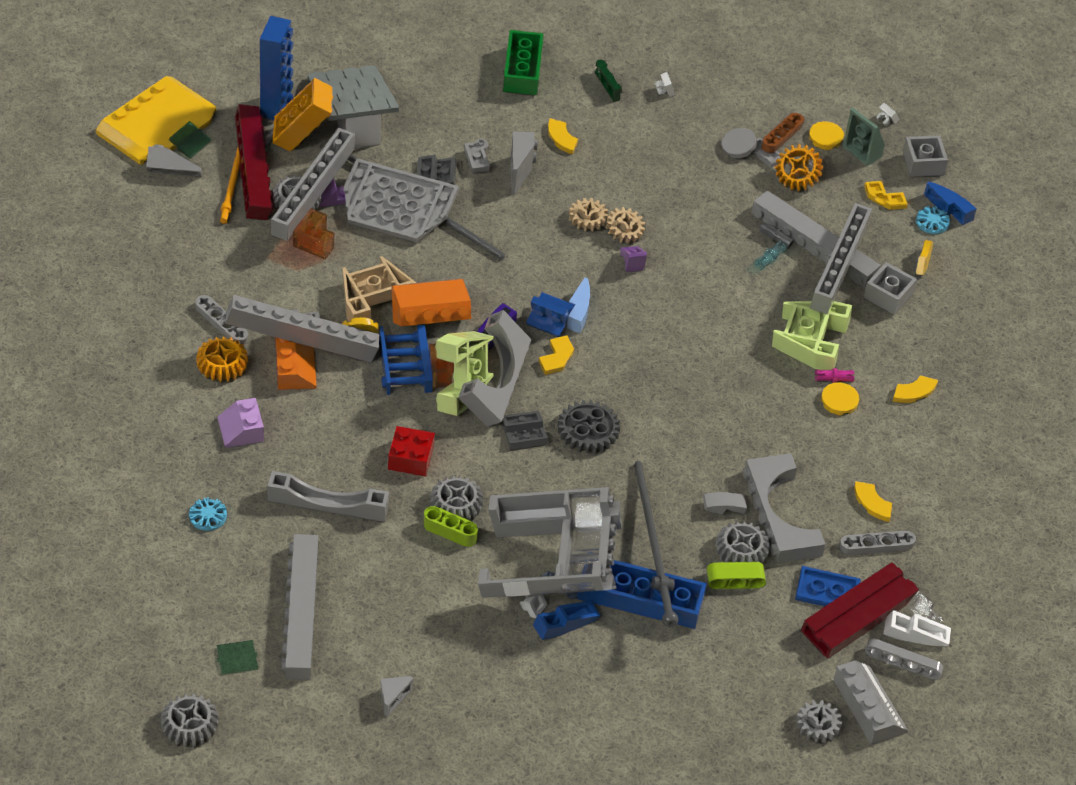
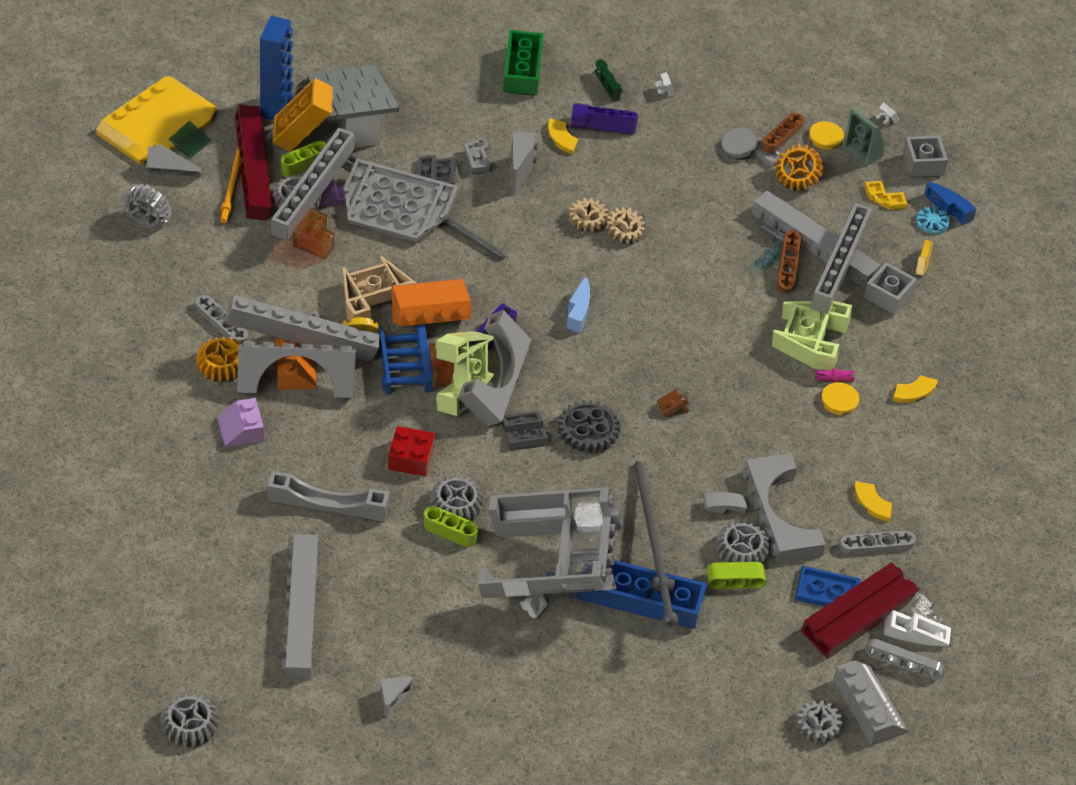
(147, 206): none -> light grey gear
(208, 514): medium azure wheel -> none
(237, 657): clear green piece -> none
(256, 358): none -> light grey arch
(300, 159): none -> lime beam
(549, 314): blue bracket -> none
(562, 352): yellow tile -> none
(565, 619): blue slope -> none
(603, 119): none -> dark purple beam
(634, 258): medium lavender slope -> none
(672, 403): none -> dark orange bracket
(787, 261): none -> dark orange beam

